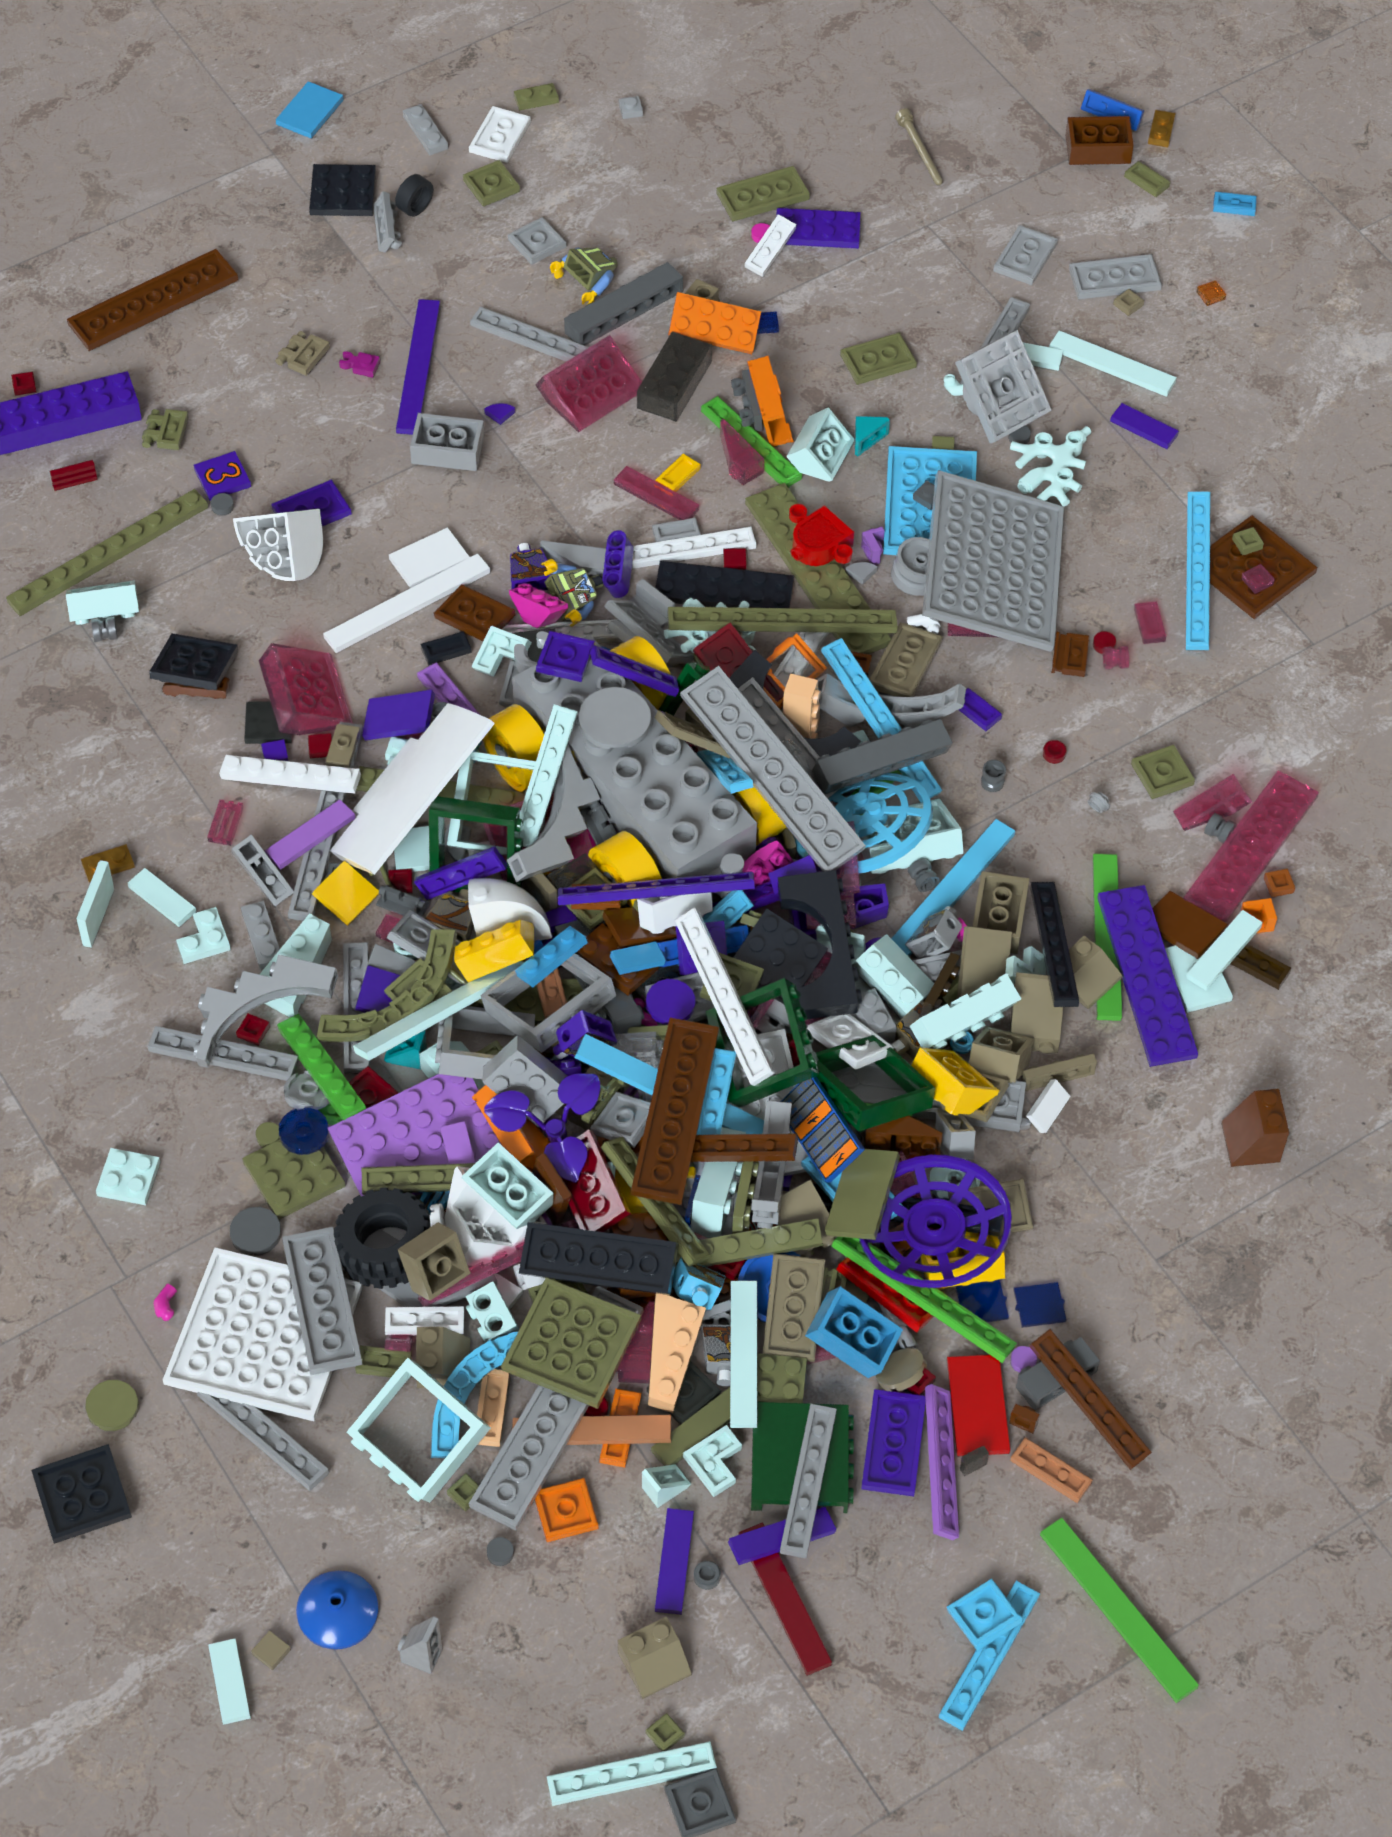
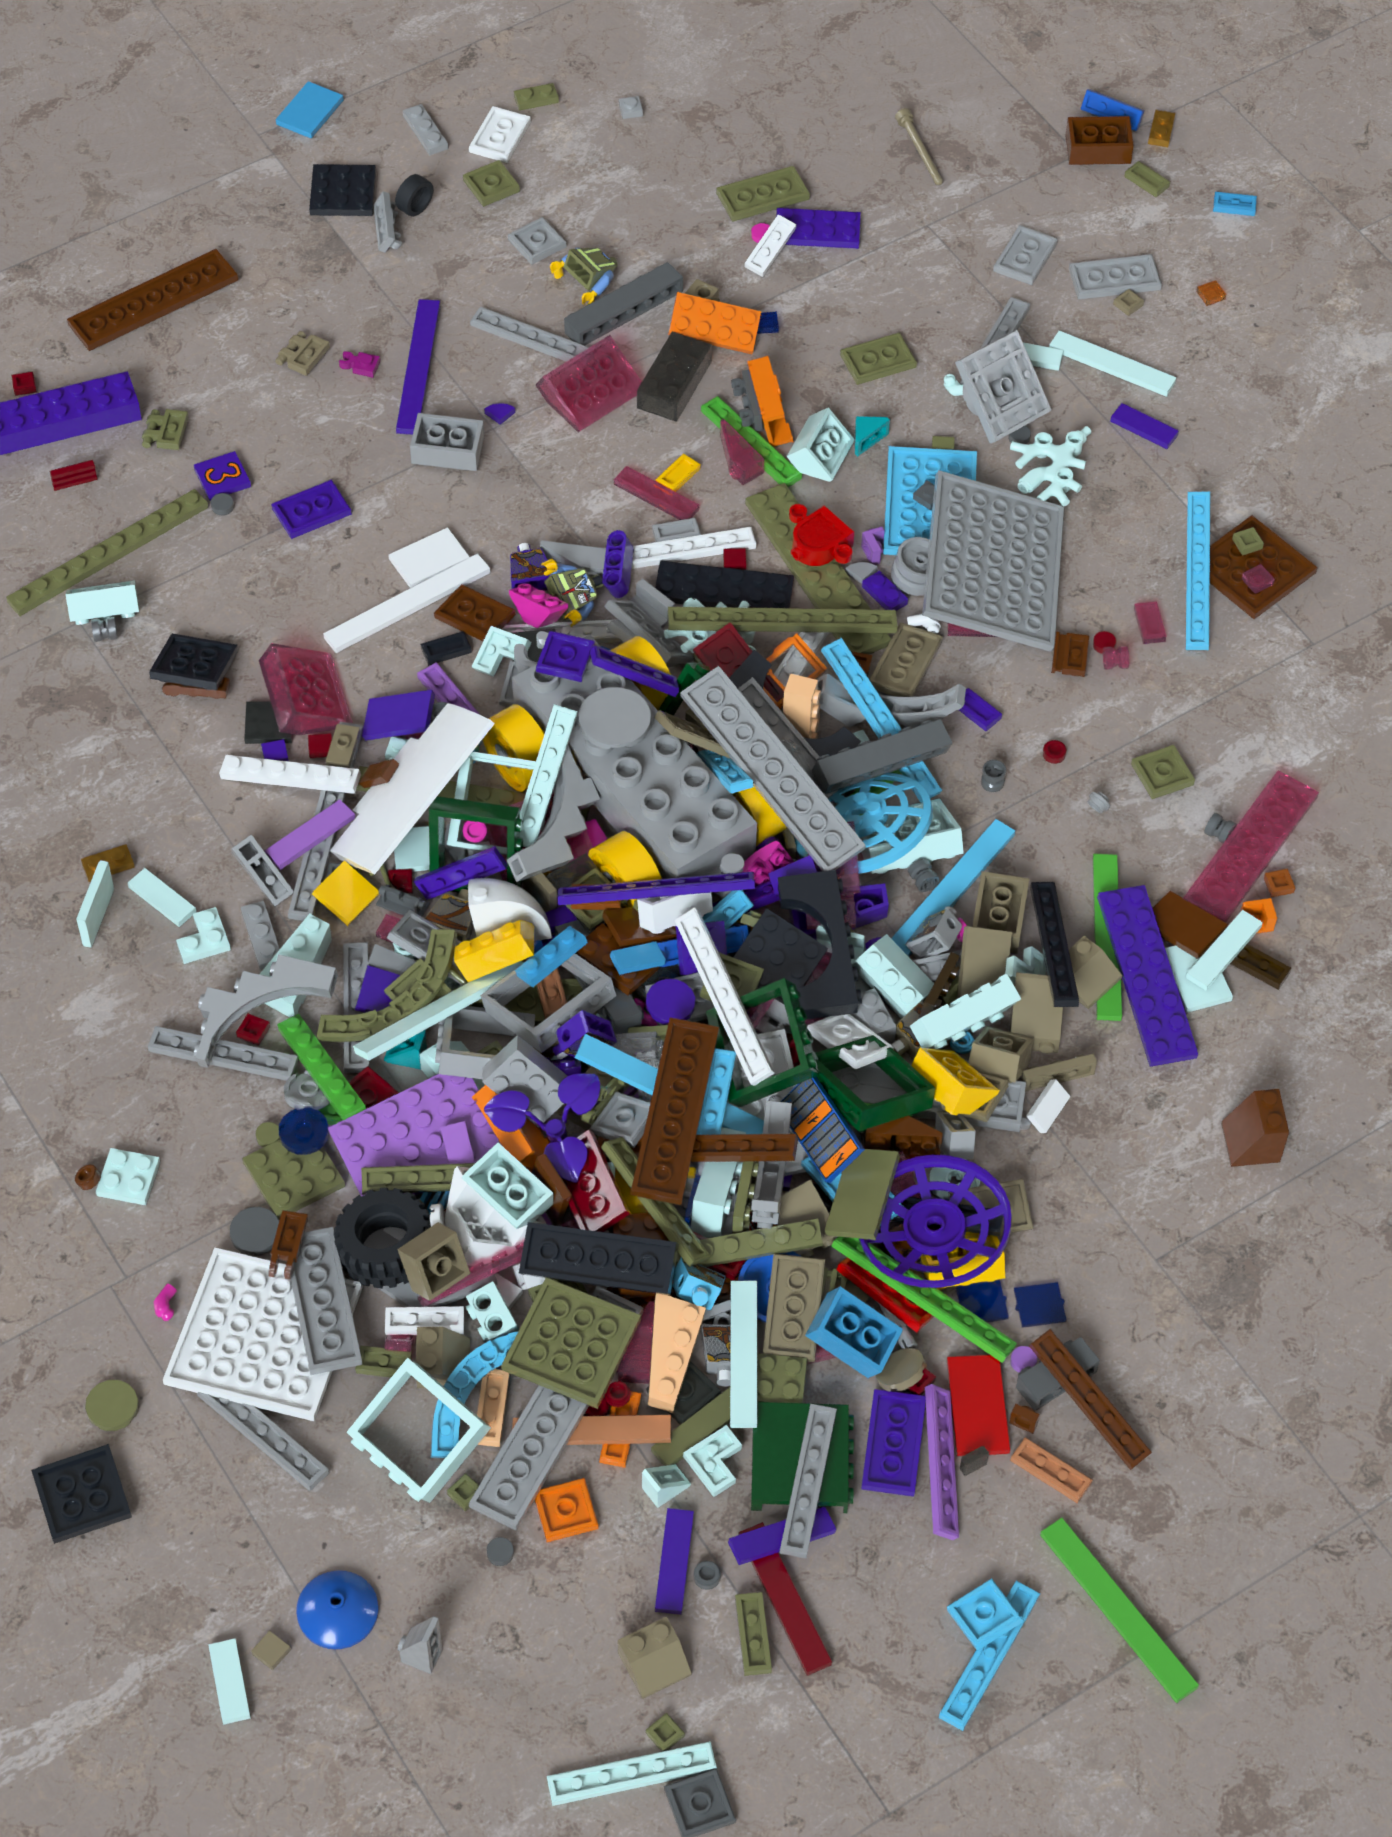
(87, 1177): none -> reddish brown tile
(230, 806): clear pink tile -> none
(283, 543): white brick -> none
(287, 1242): none -> reddish brown hinge
(379, 773): none -> reddish brown tile
(475, 831): none -> dark pink tile
(595, 821): dark grey hinge -> none
(618, 1394): none -> dark red plate
(753, 1634): none -> olive plate
(884, 592): none -> dark purple plate
(1223, 798): clear pink slope -> none

